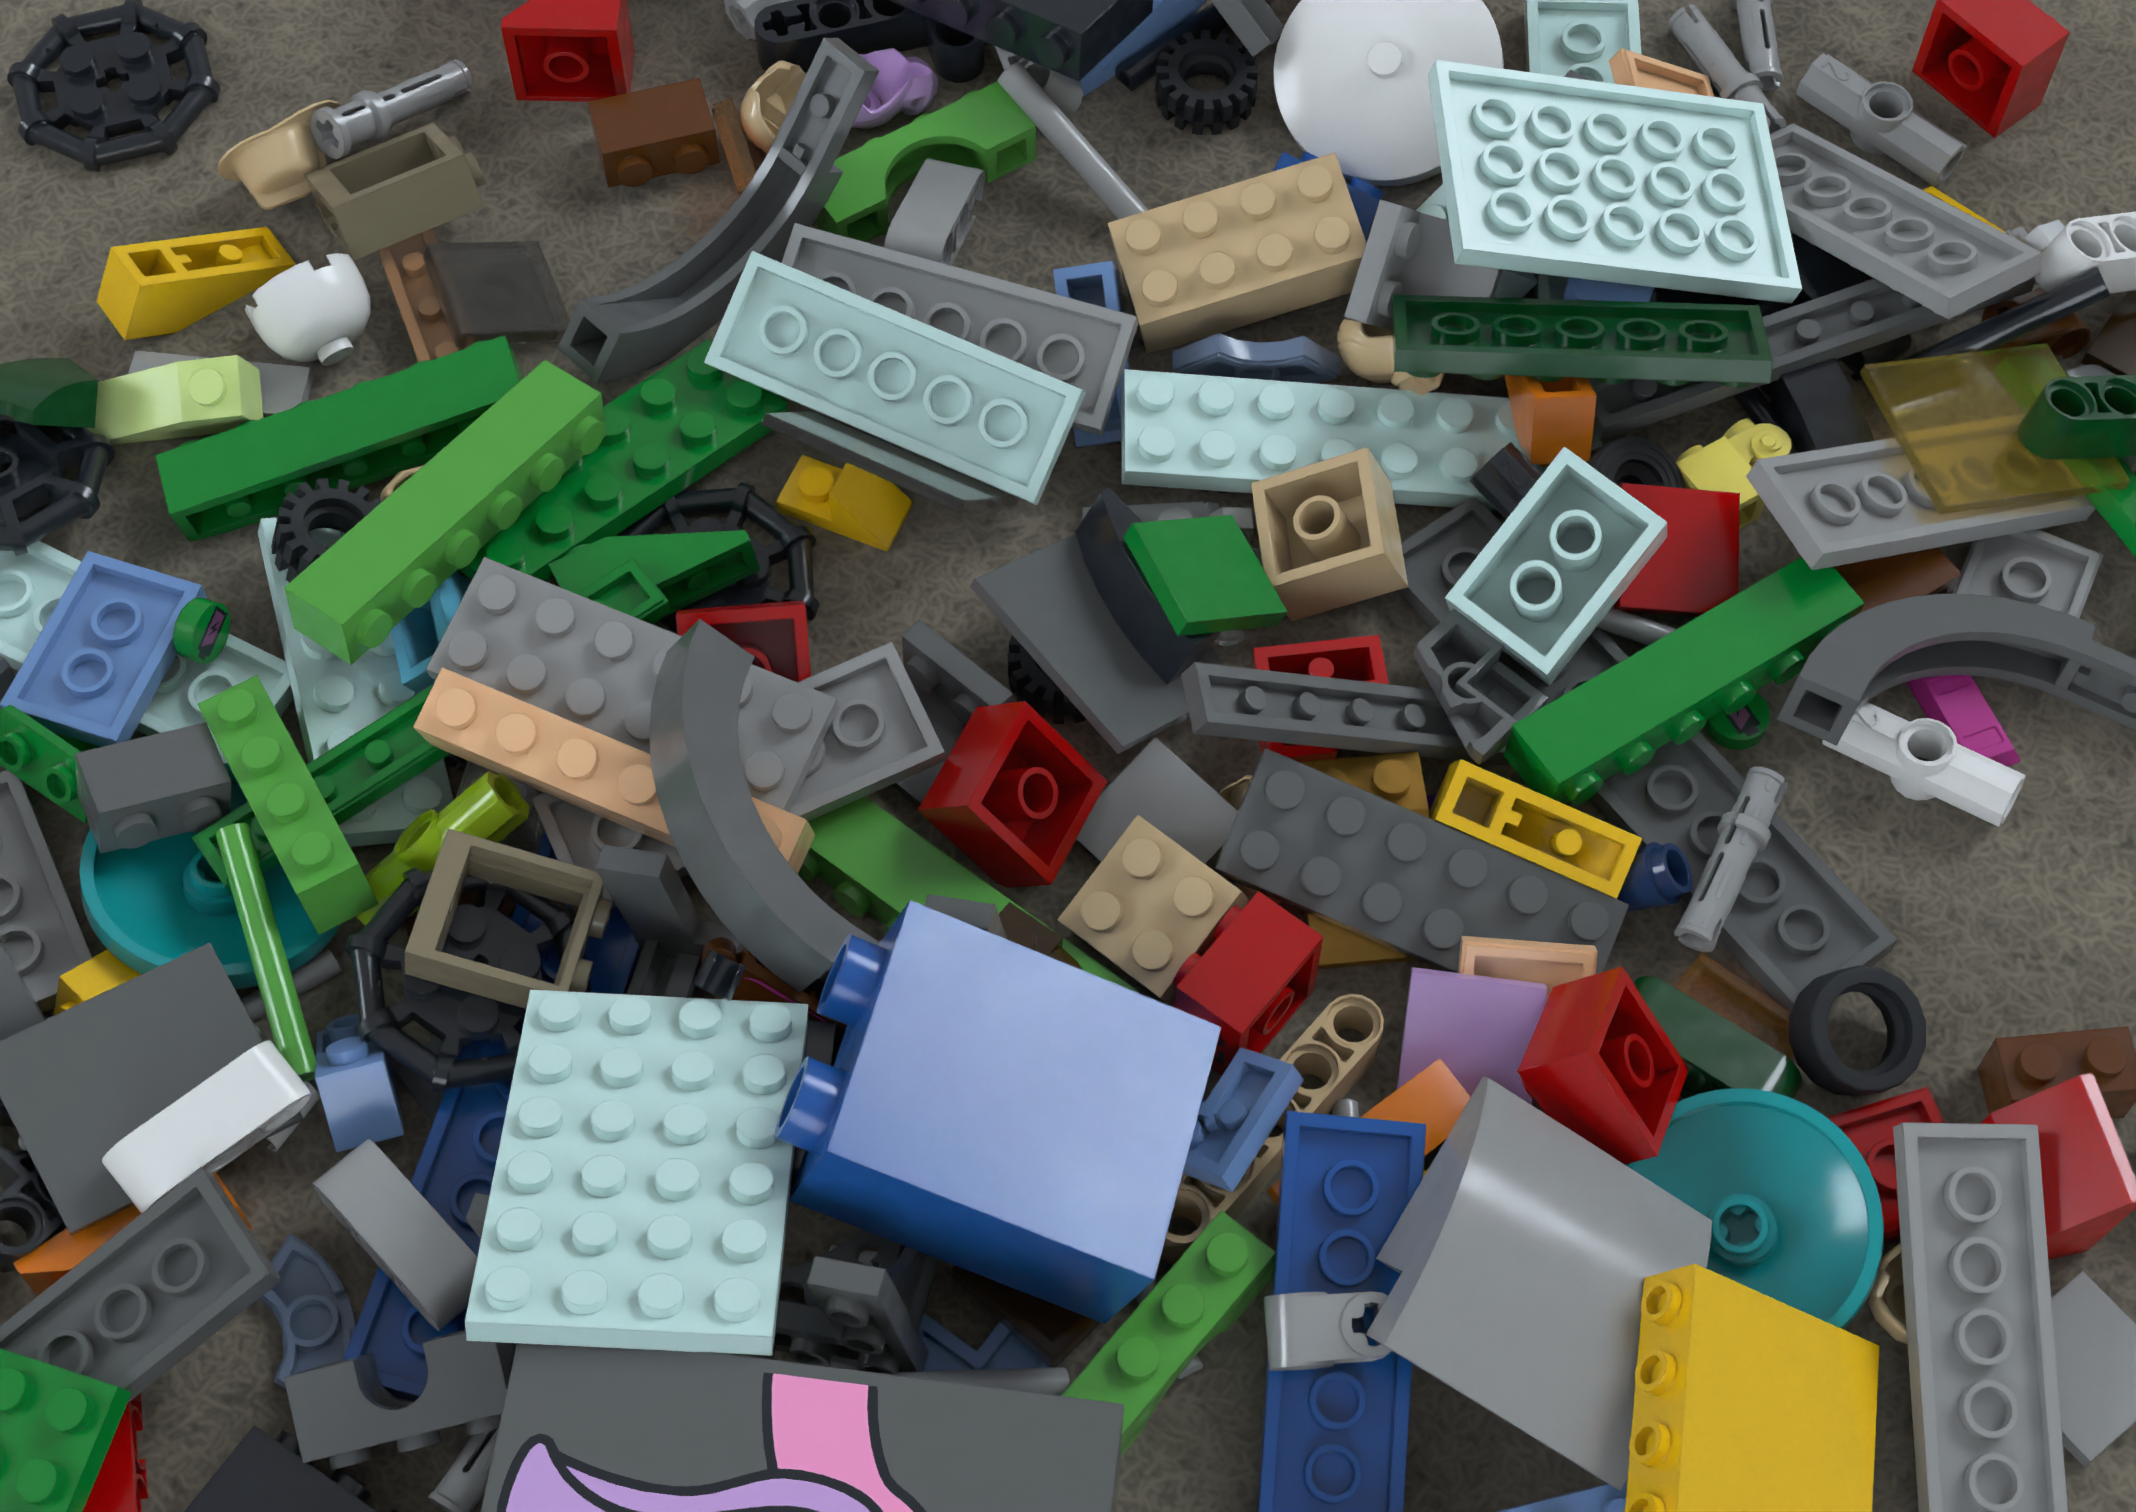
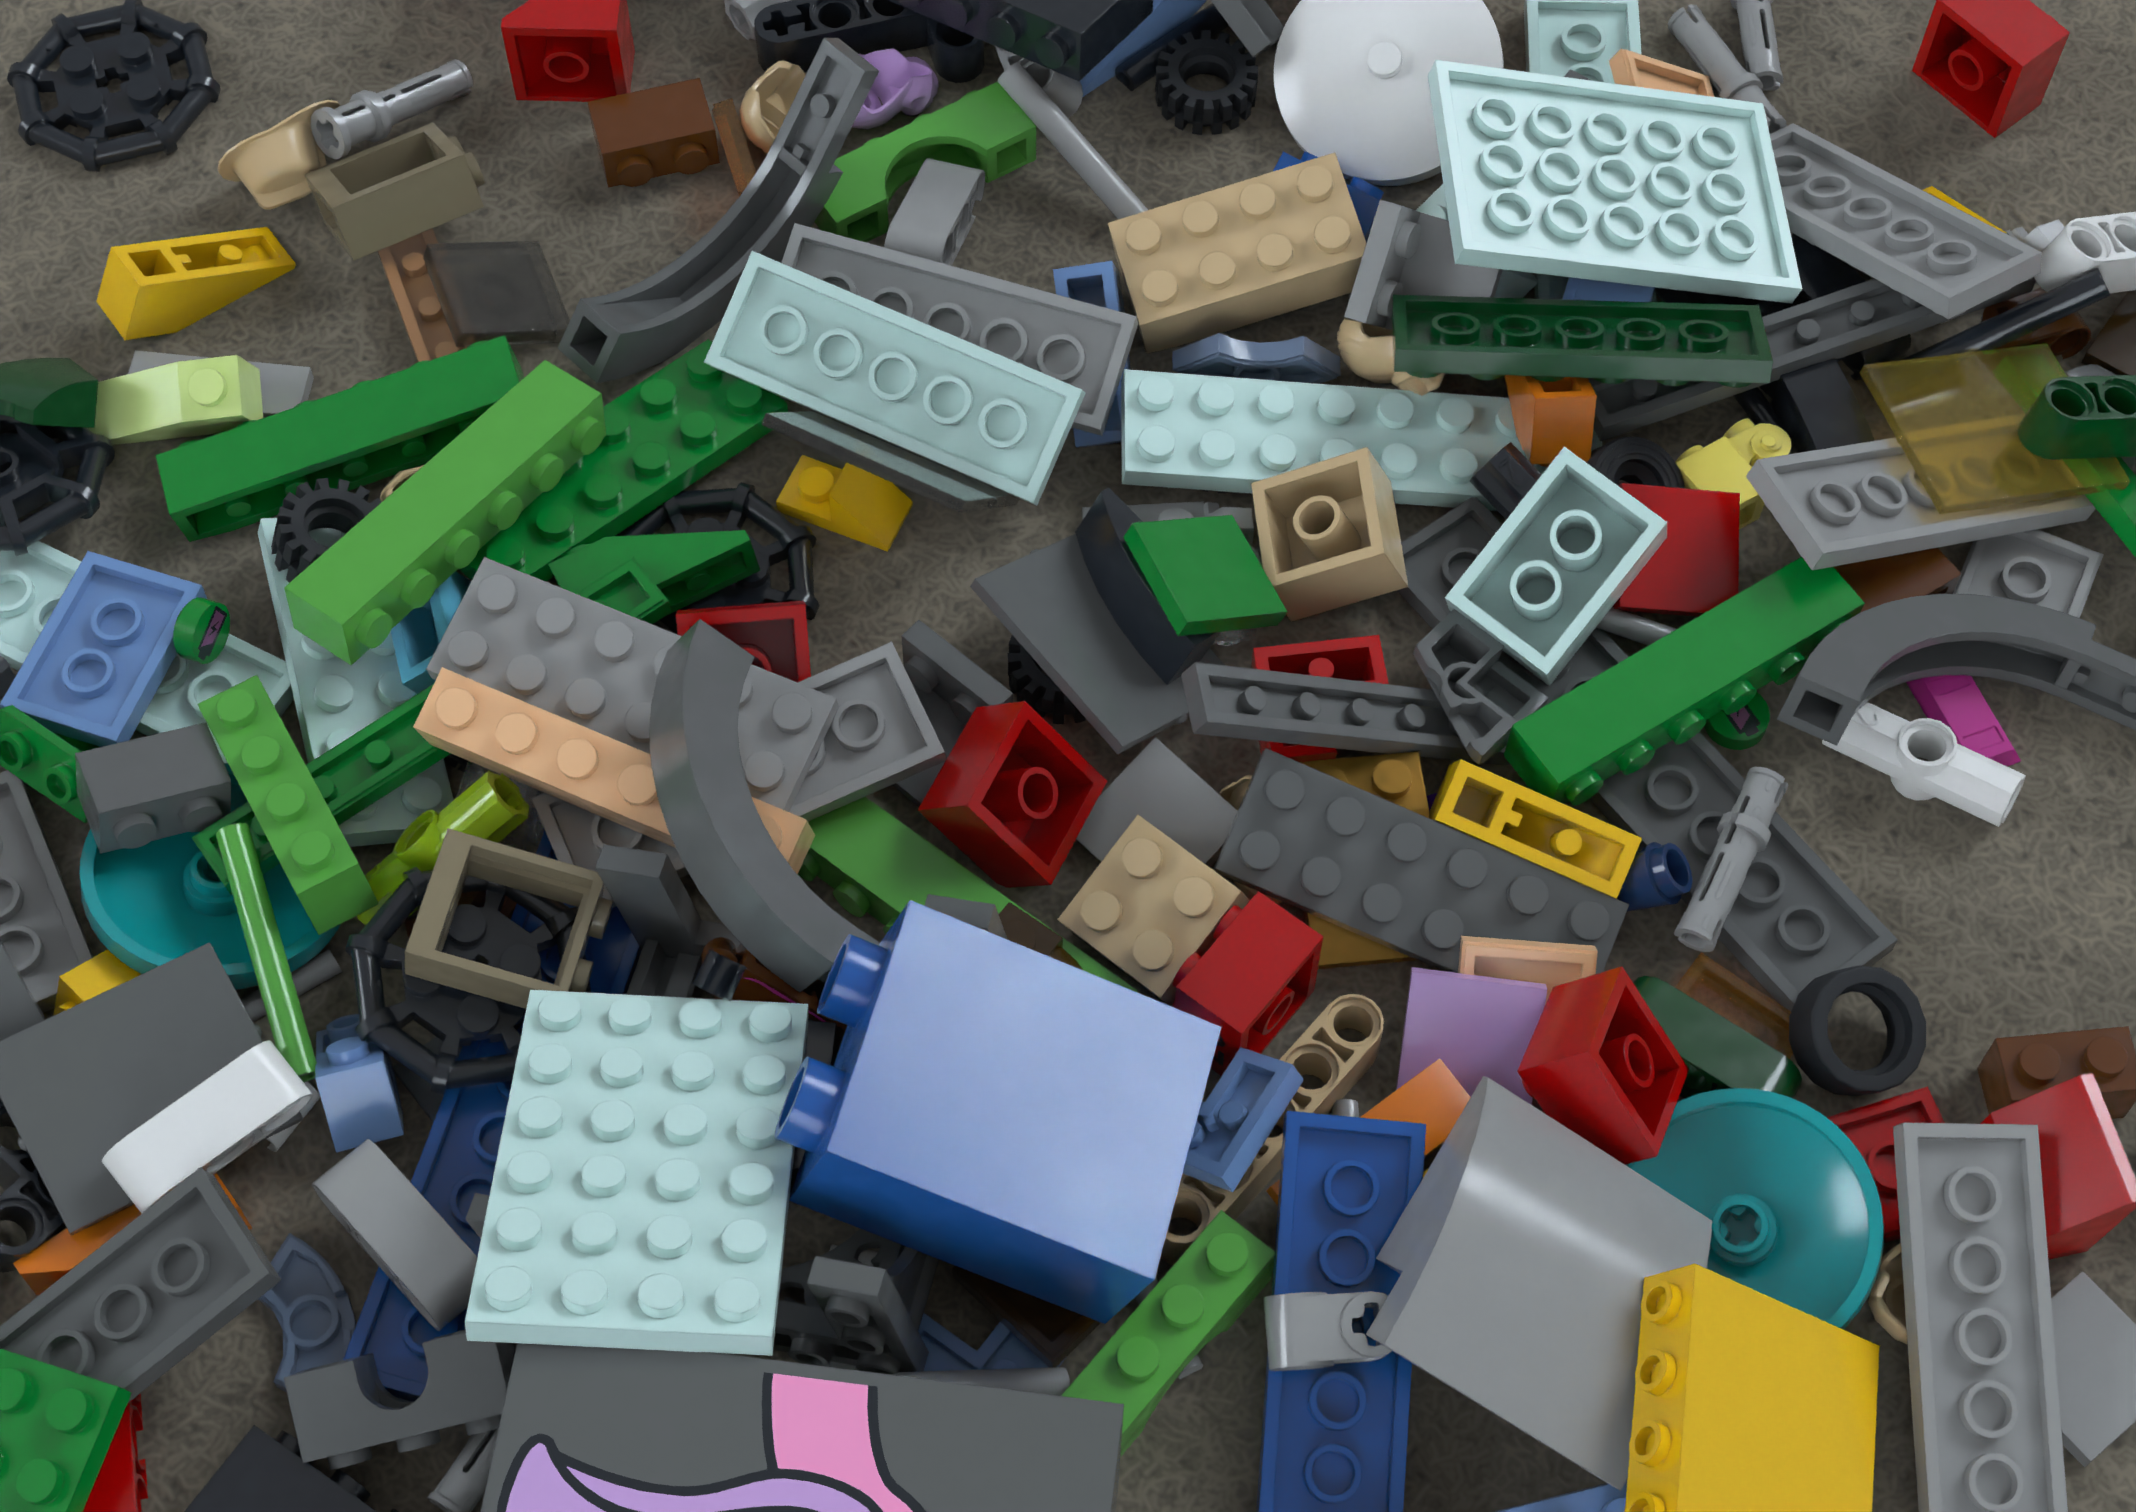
(312, 312): white cylinder -> none
(1881, 119): light grey piece -> none

